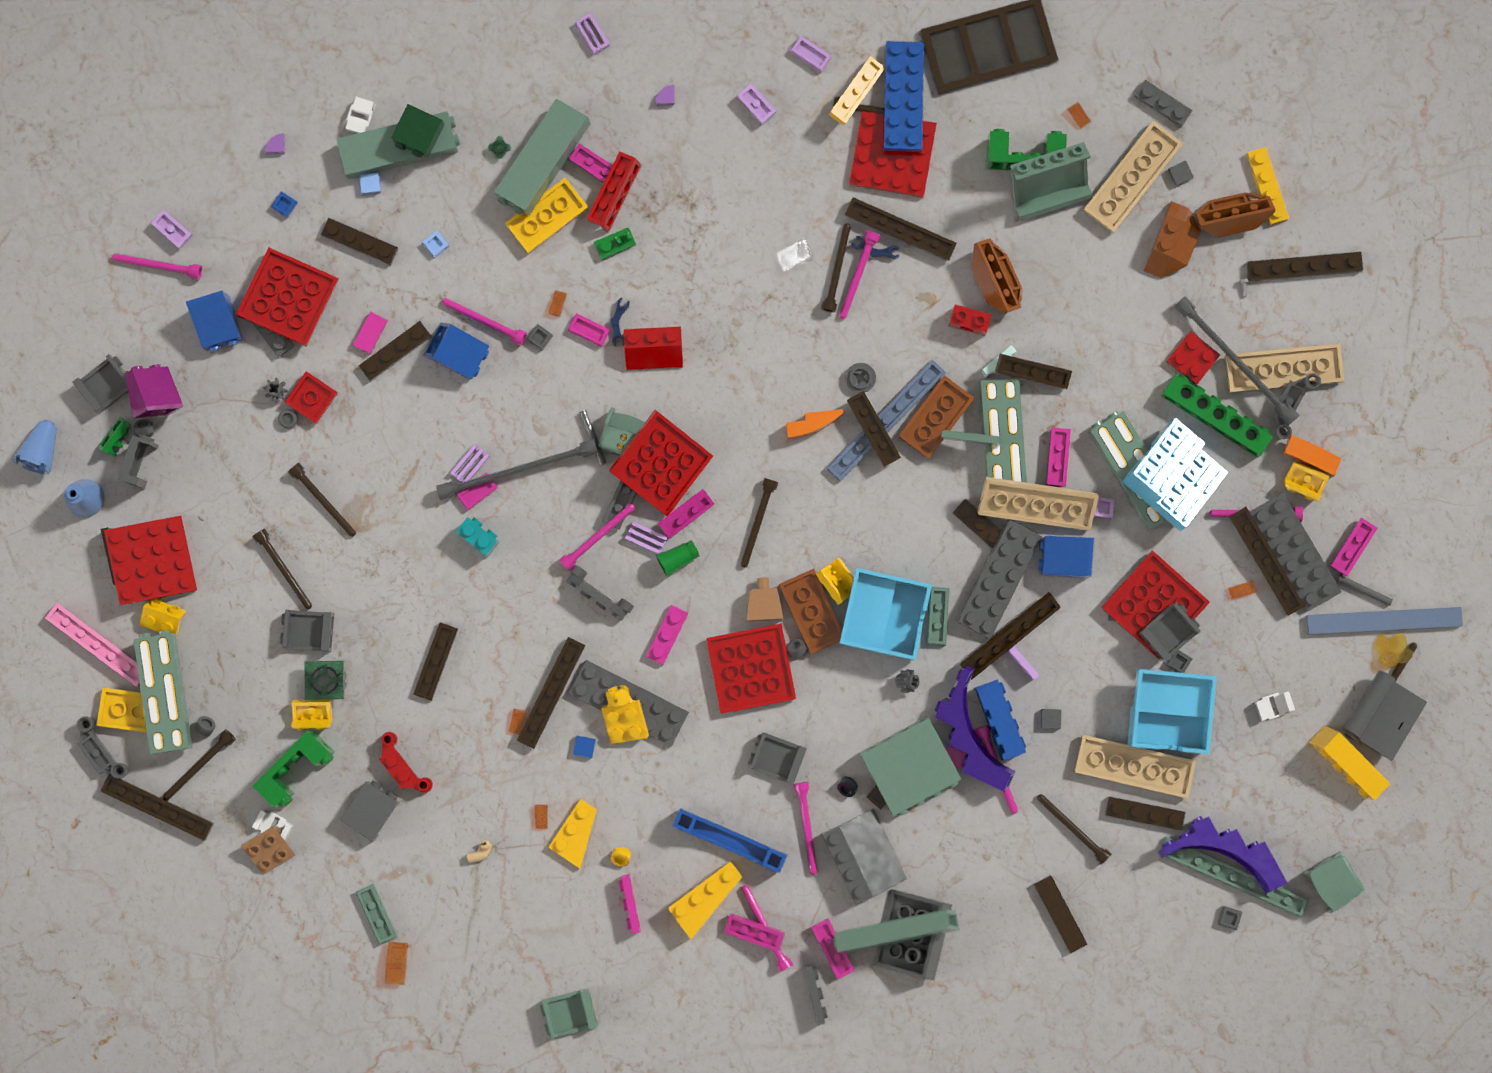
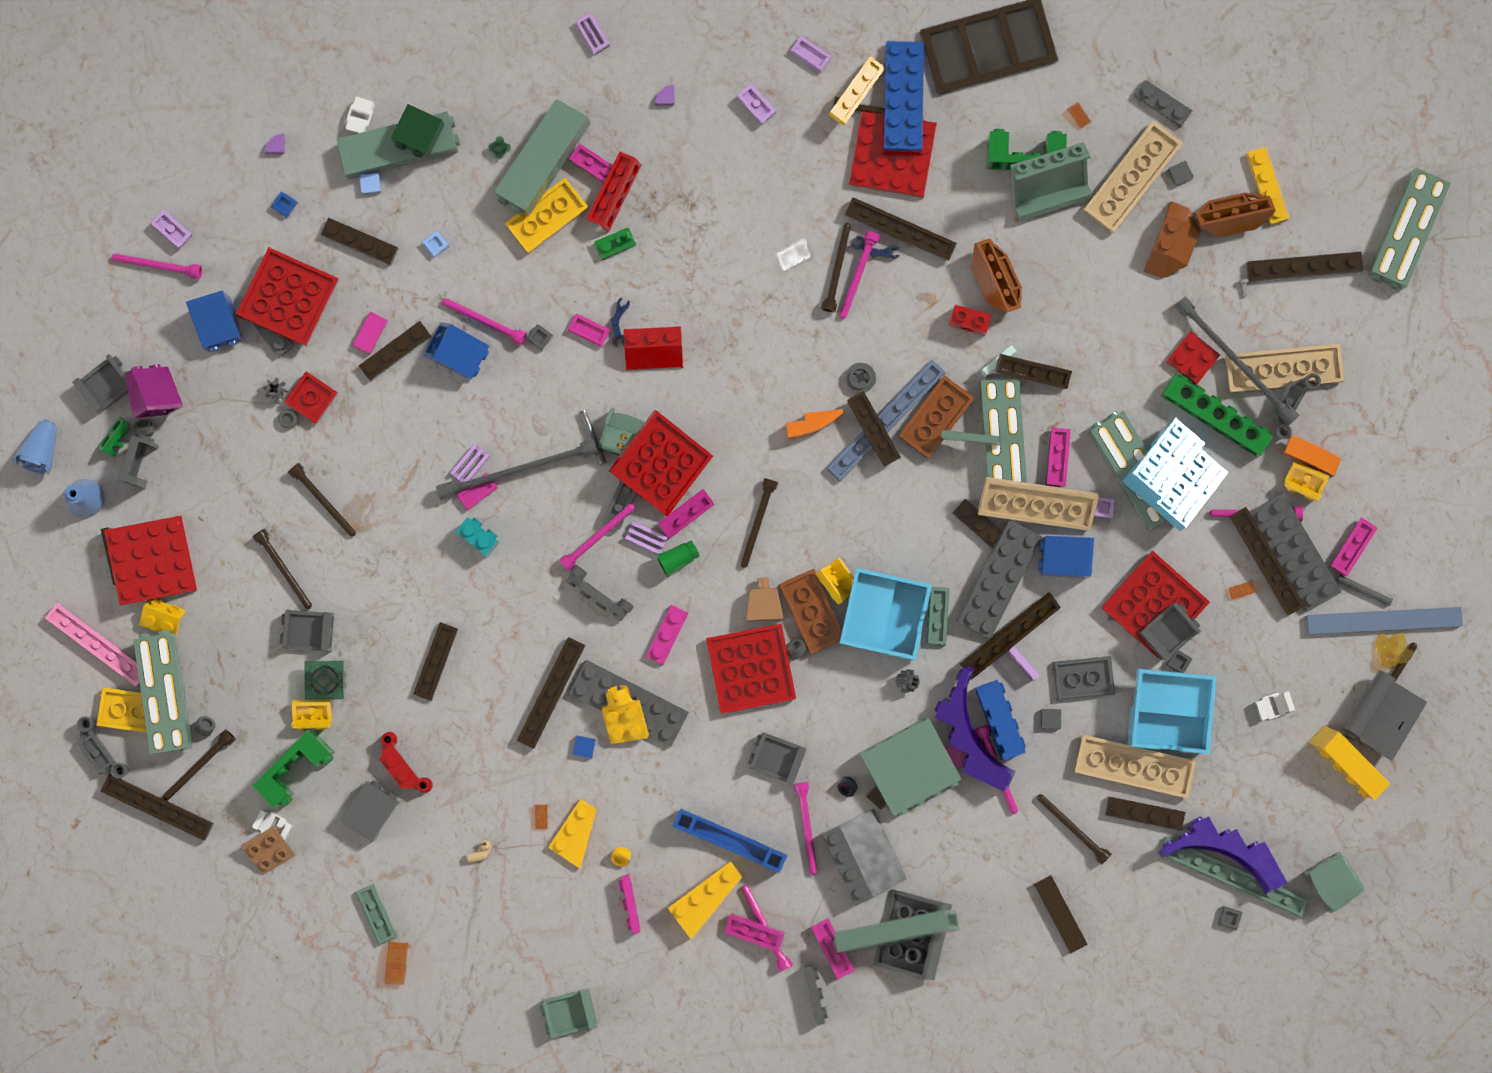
(517, 721): clear orange piece -> none
(557, 303): clear orange piece -> none
(1083, 678): none -> dark grey tile
(1409, 229): none -> sand green brick

